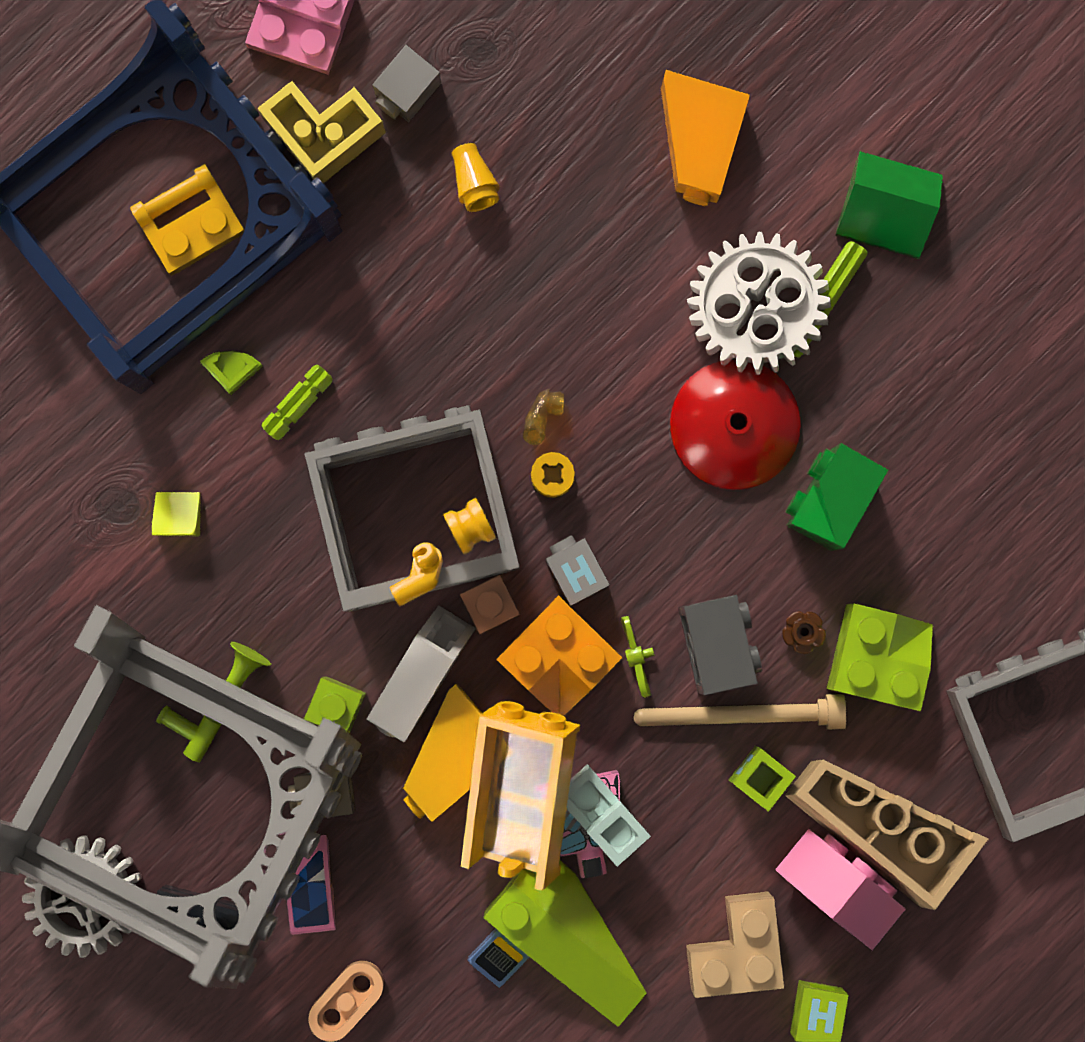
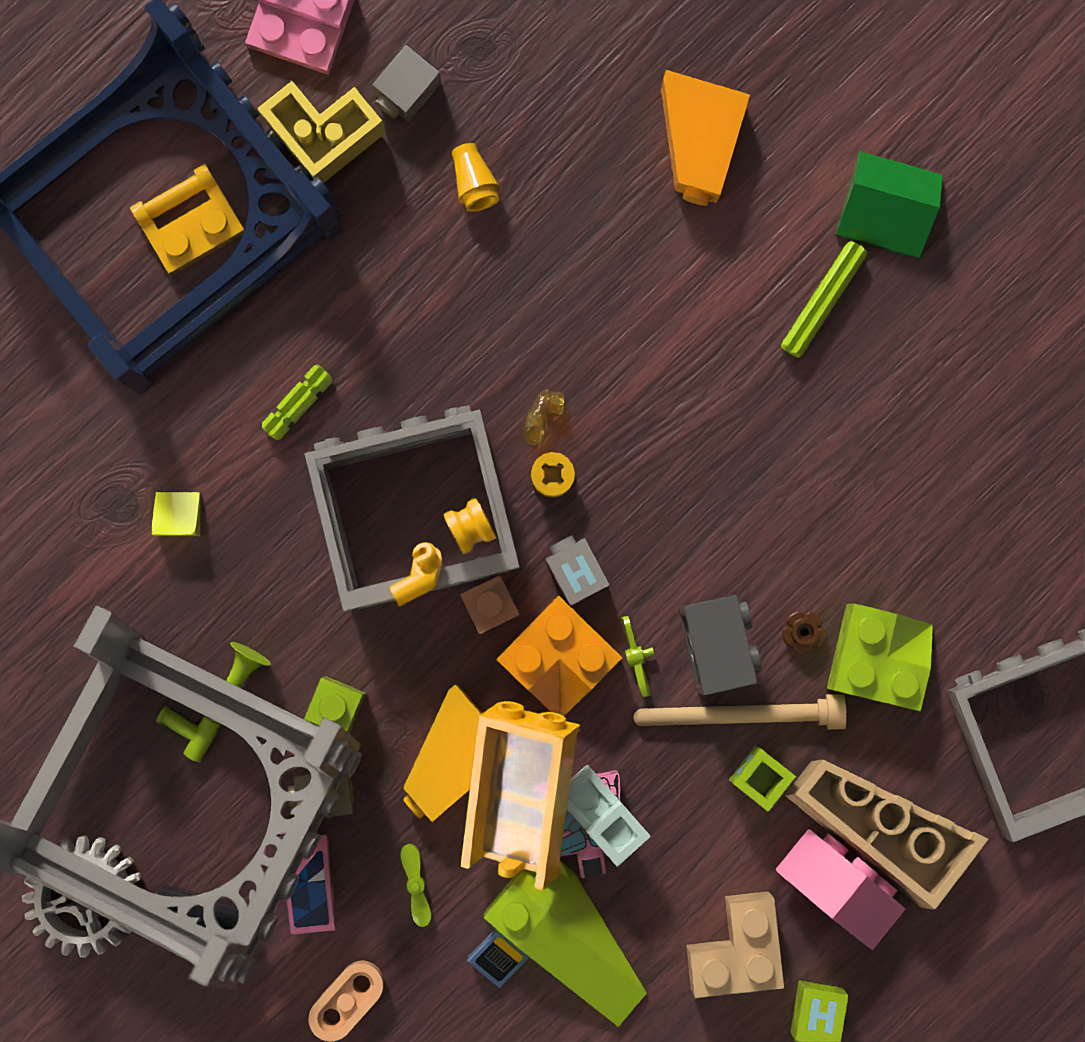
(231, 368): lime tile -> none
(416, 885): none -> lime piece
(420, 674): white slope -> none
(718, 451): red dish -> none
(794, 320): white gear -> none
(835, 497): green slope -> none

